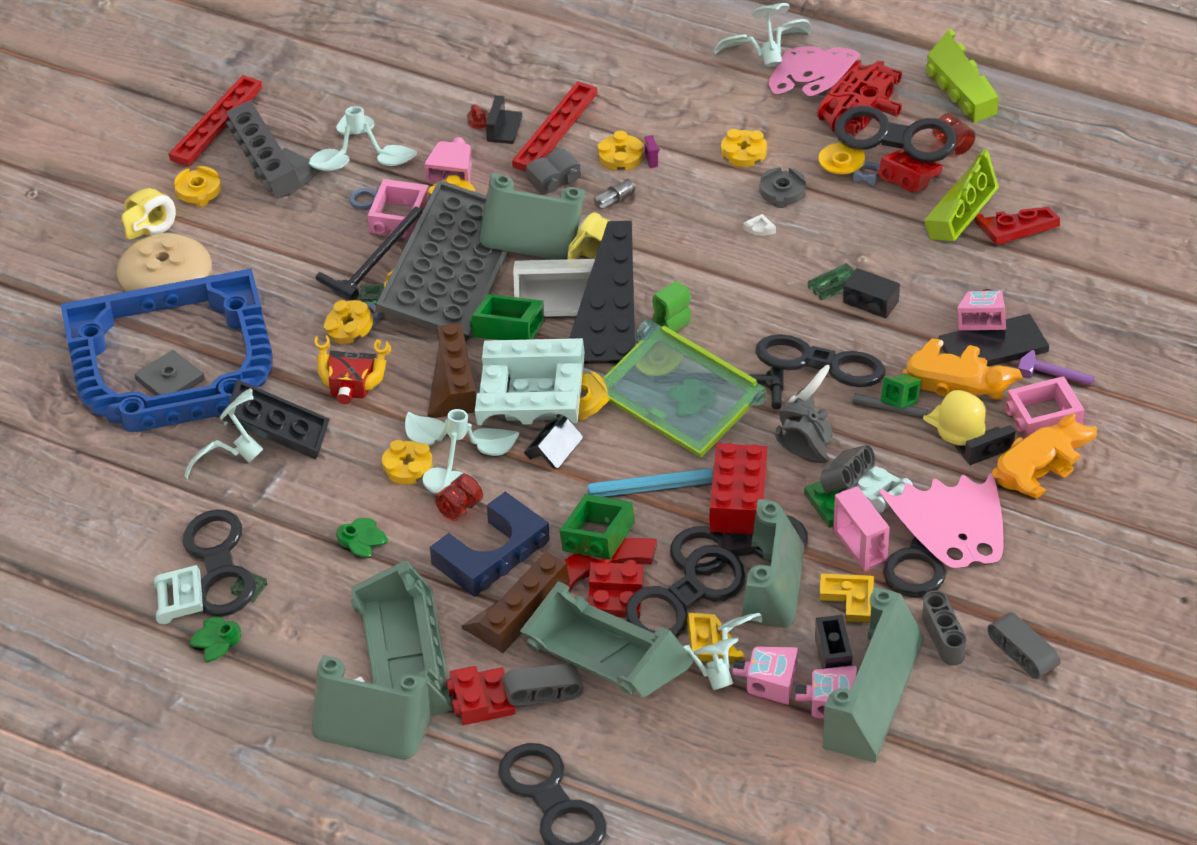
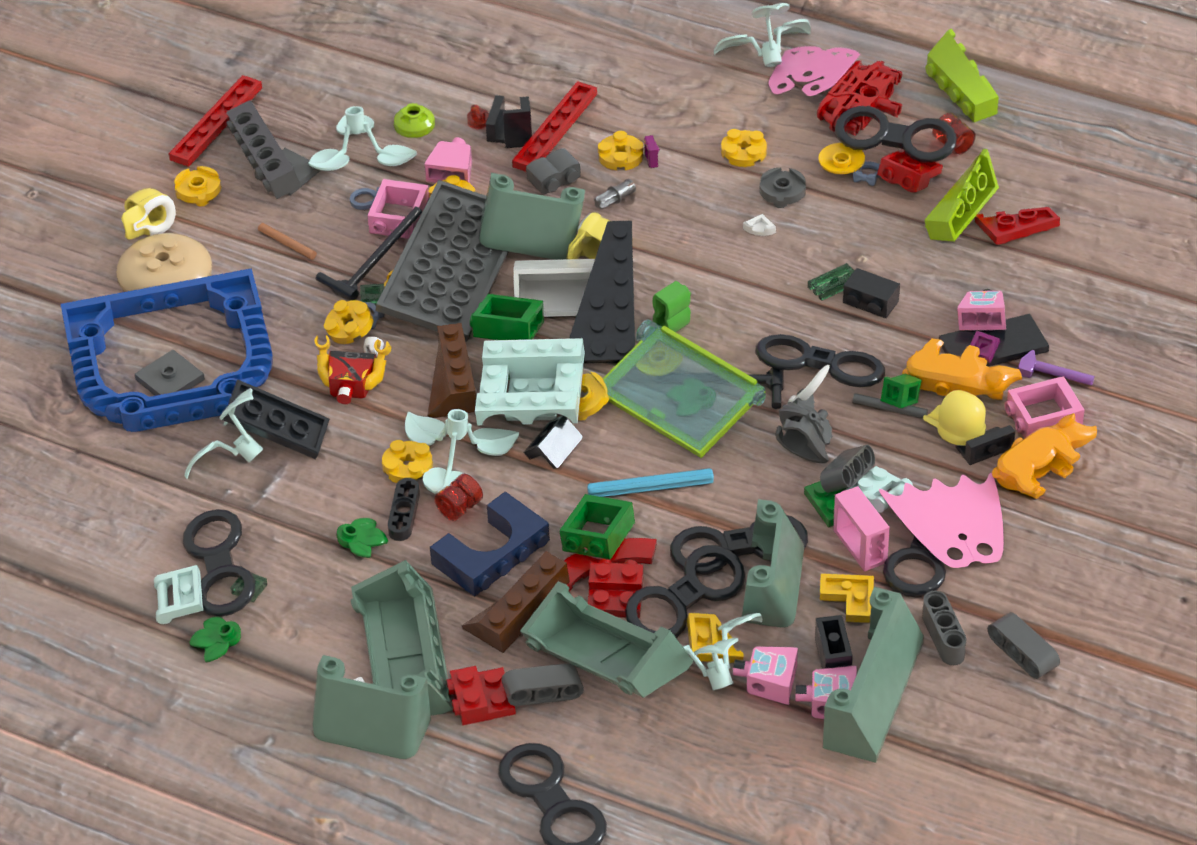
(287, 241): none -> nougat bar
(369, 345): none -> white hinge
(406, 517): none -> black beam
(414, 125): none -> lime piece
(517, 125): none -> black panel
(736, 487): red brick -> none
(987, 345): none -> magenta tile

